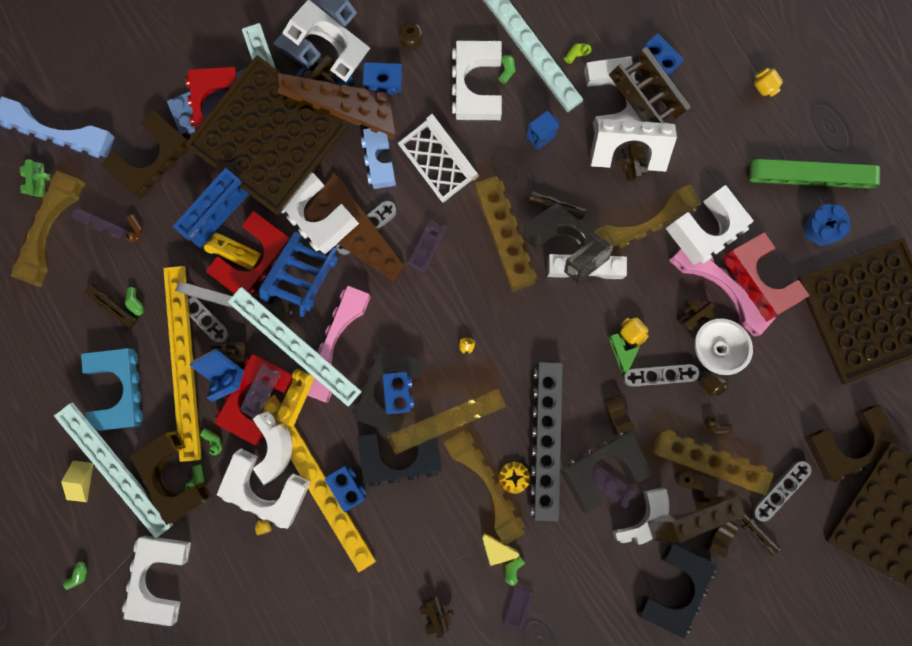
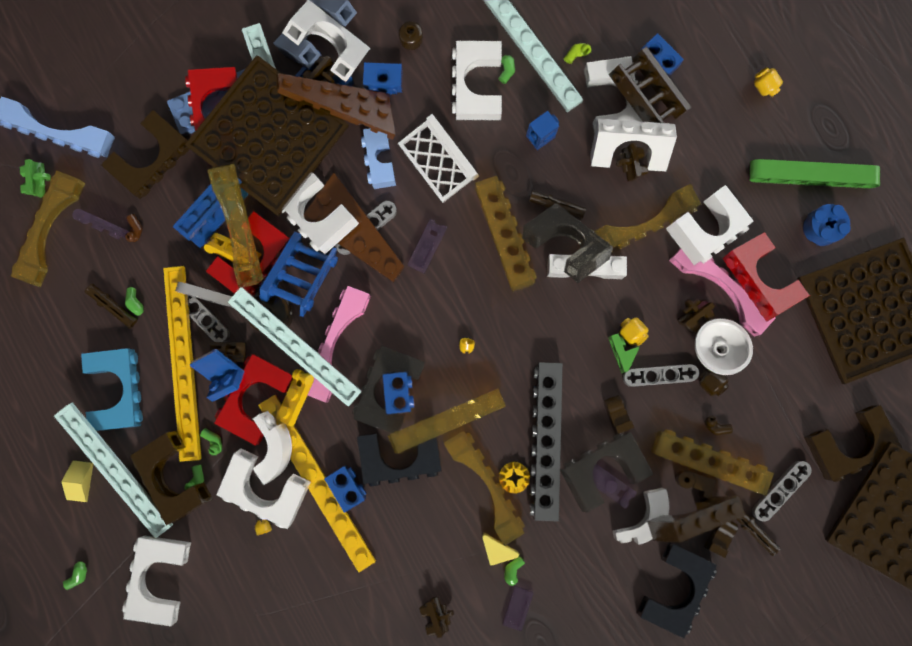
(228, 192): none -> clear yellow arch
(260, 391): clear purple plate -> none

